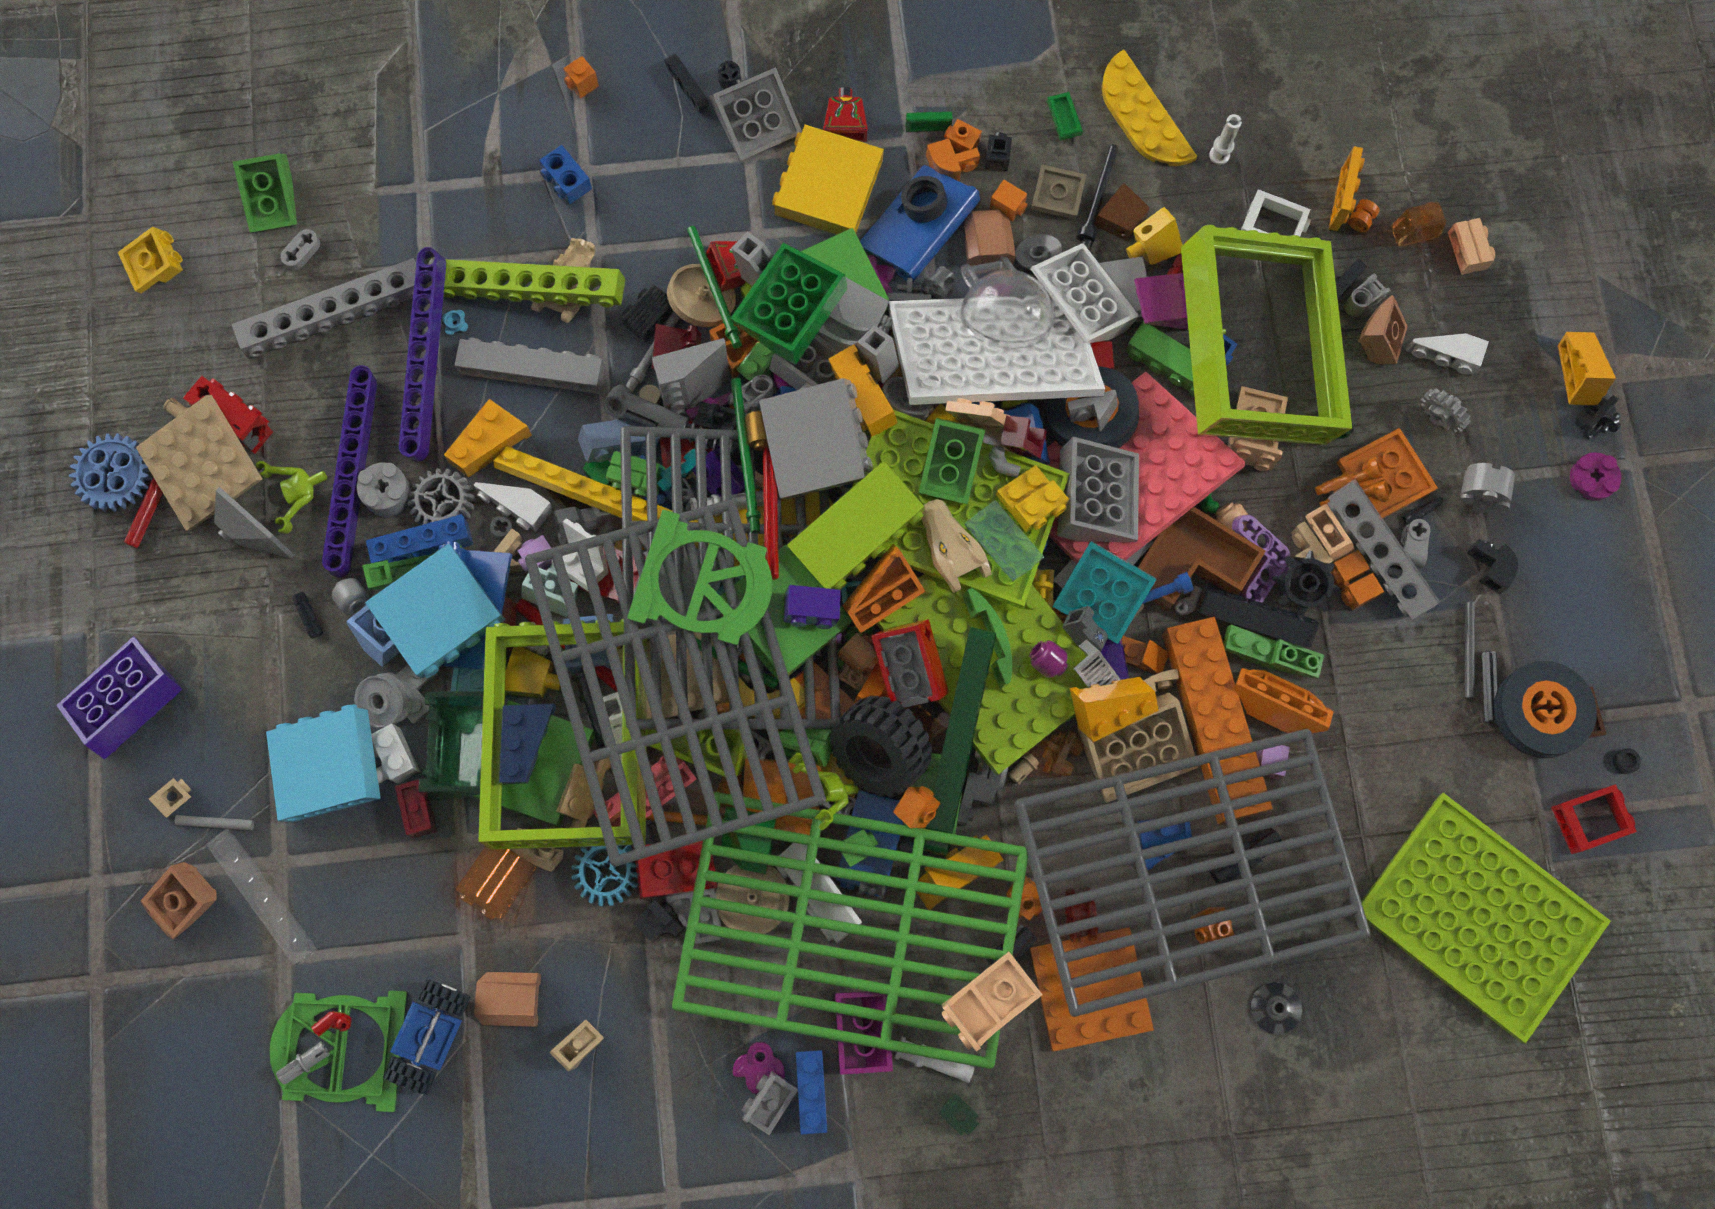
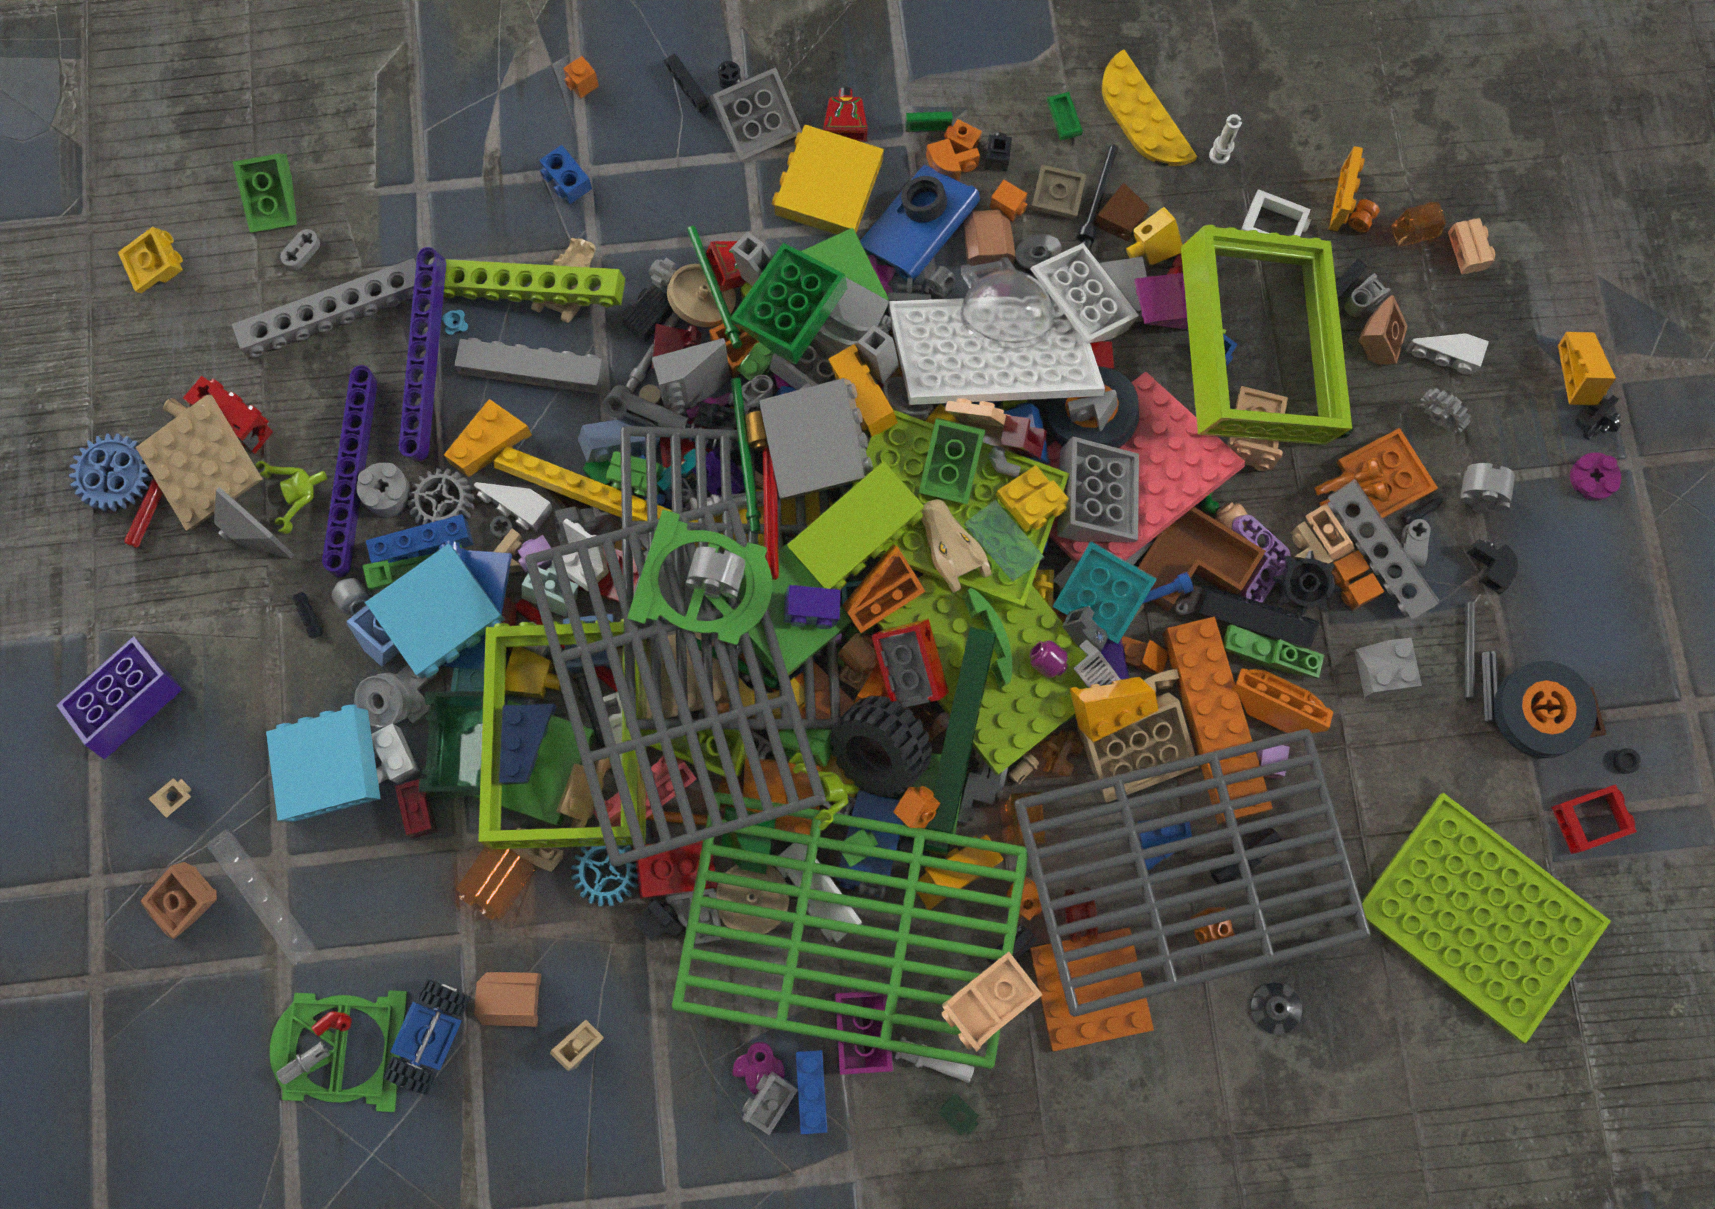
(214, 822): light grey bar -> none
(662, 272): none -> light grey gear
(716, 572): none -> light grey brick
(1035, 814): none -> clear orange brick
(1162, 355): bright green brick -> none
(1388, 668): none -> light grey slope

